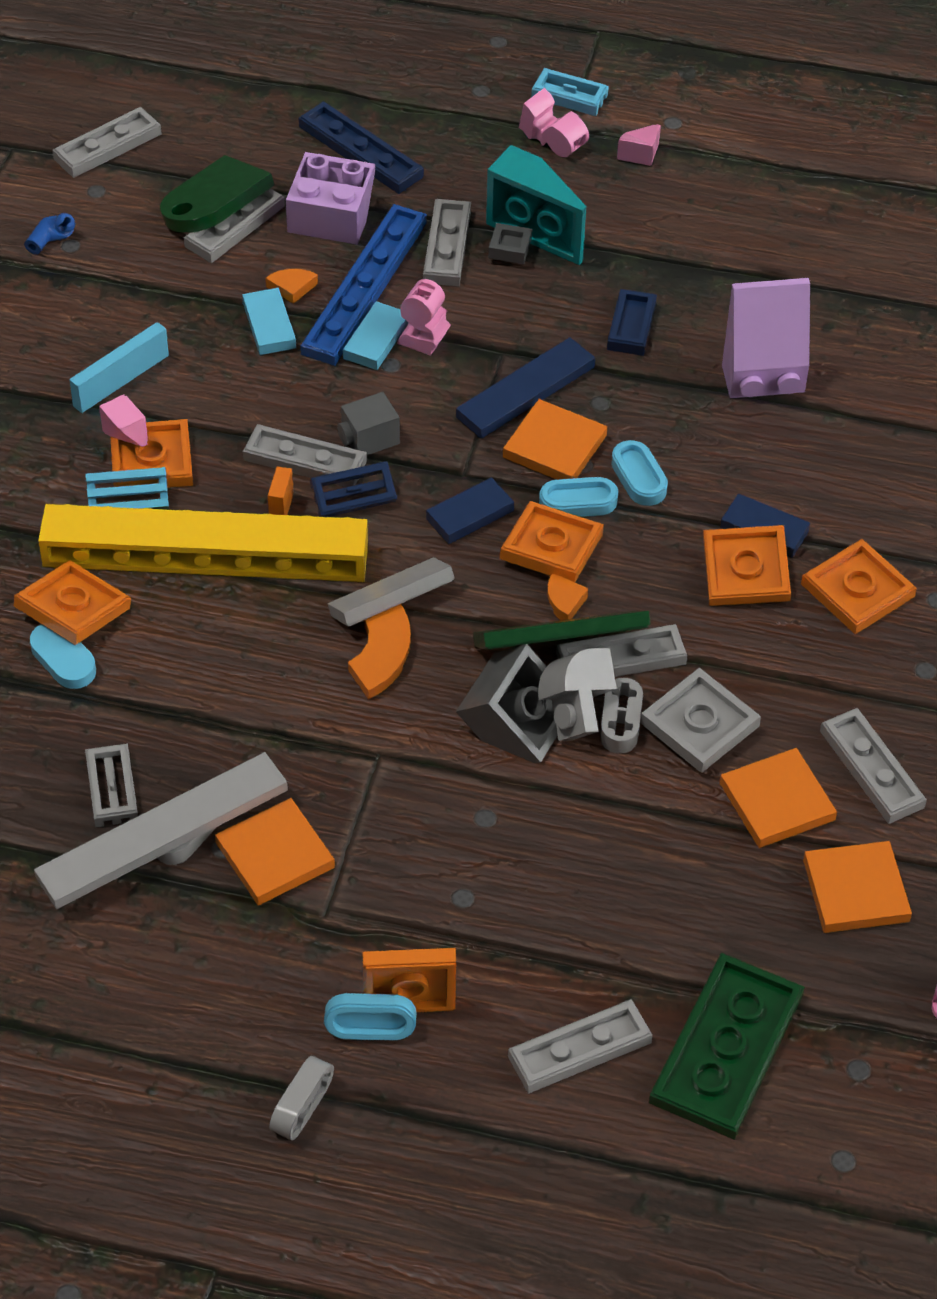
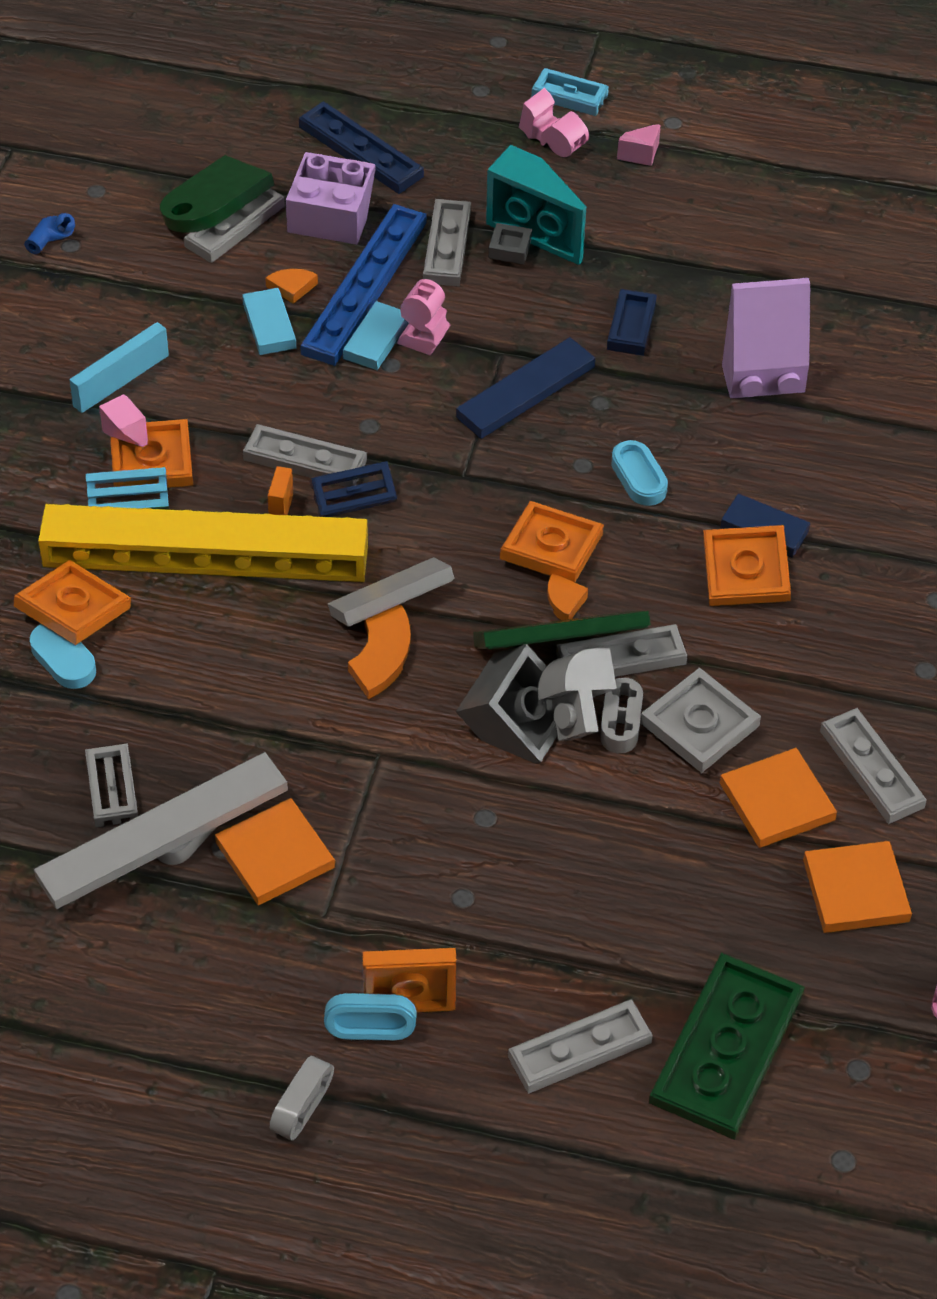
(106, 142): light grey tile -> none
(369, 424): dark grey brick -> none
(470, 510): dark blue tile -> none
(554, 441): orange tile -> none
(580, 496): medium azure tile -> none
(858, 586): orange tile -> none

